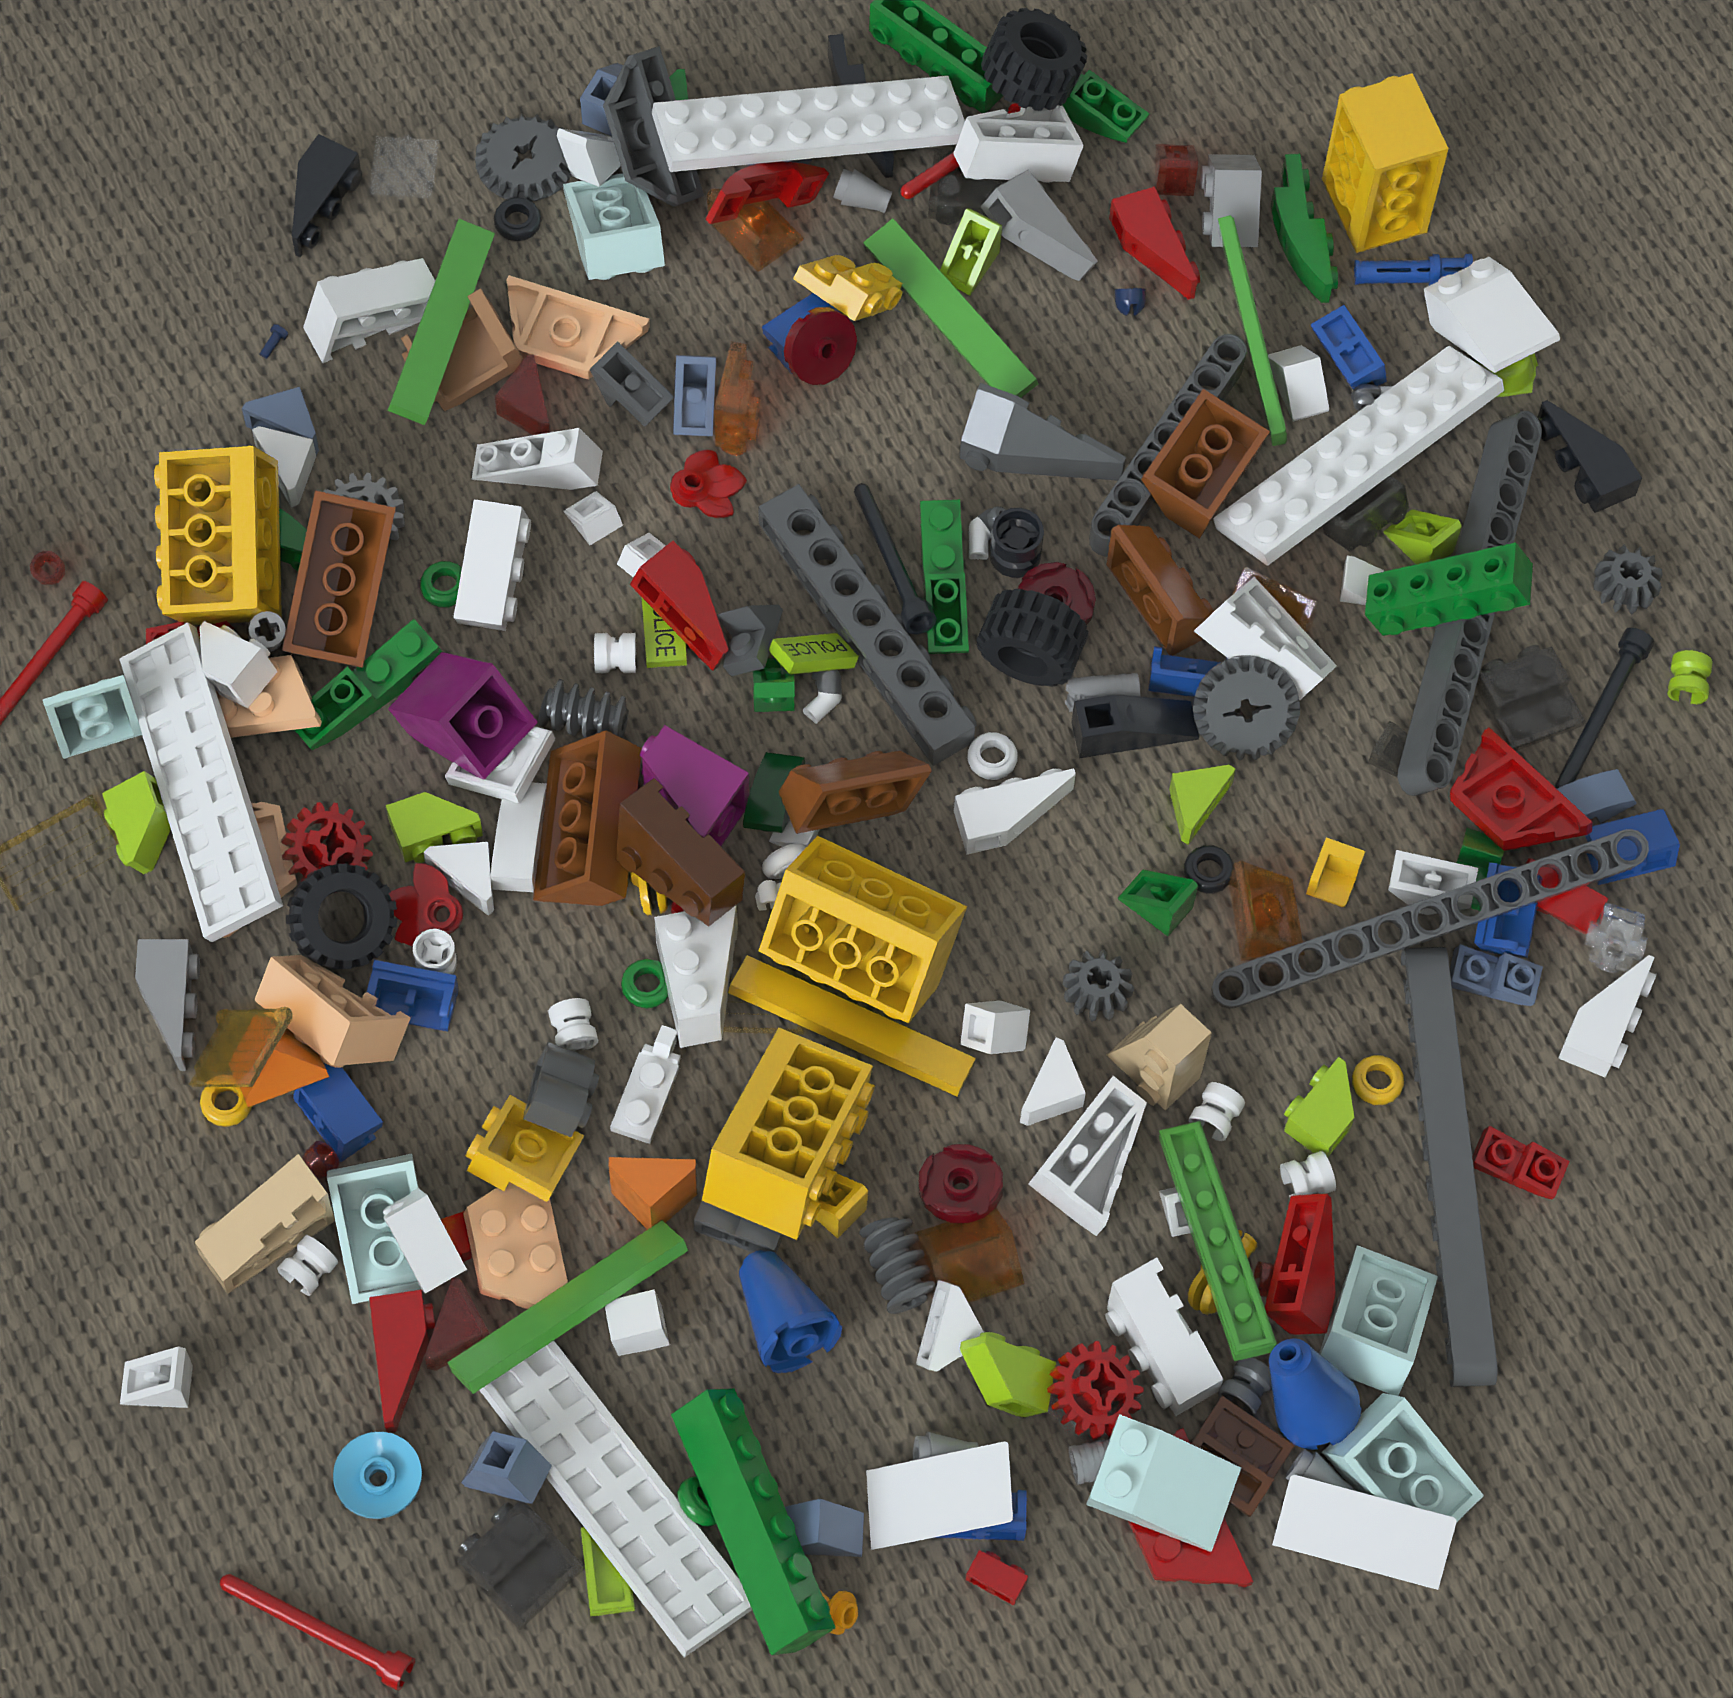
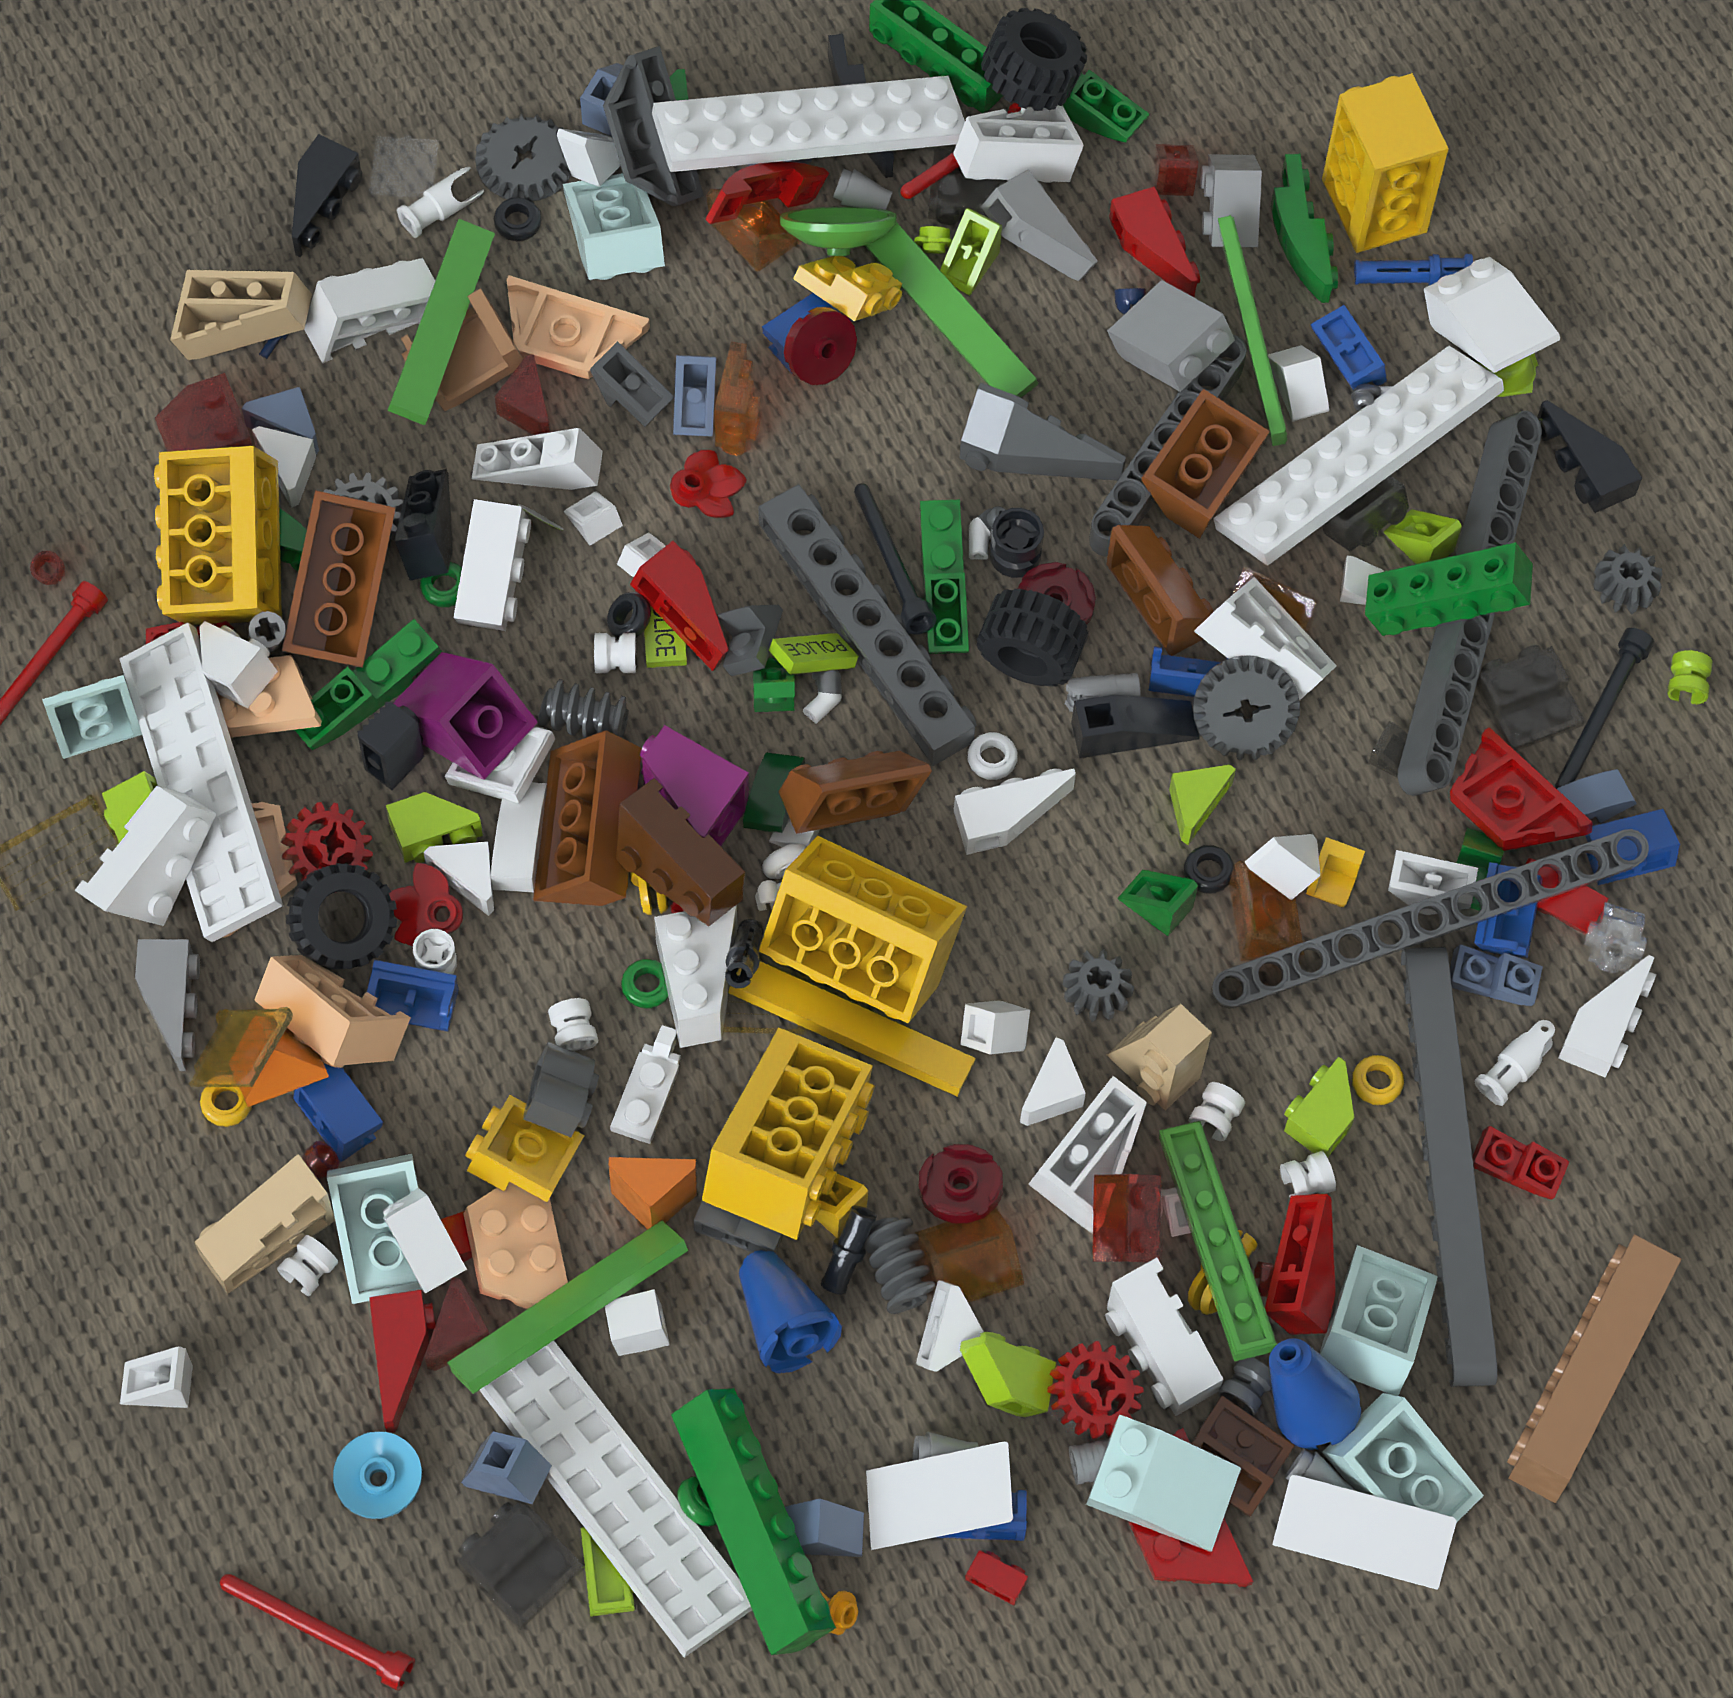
(152, 859): none -> white wedge
(203, 418): none -> clear red slope
(237, 309): none -> tan wedge
(391, 744): none -> black brick
(425, 525): none -> black slope
(434, 205): none -> white piece
(539, 516): none -> flat silver sticker
(619, 610): none -> black piece
(749, 962): none -> black pin
(838, 227): none -> bright green dish
(848, 1250): none -> black pin
(933, 239): none -> lime plate
(1127, 1218): none -> clear red slope
(1171, 335): none -> light grey brick
(1287, 863): none -> white slope
(1516, 1063): none -> white piece
(1591, 1367): none -> medium nougat brick

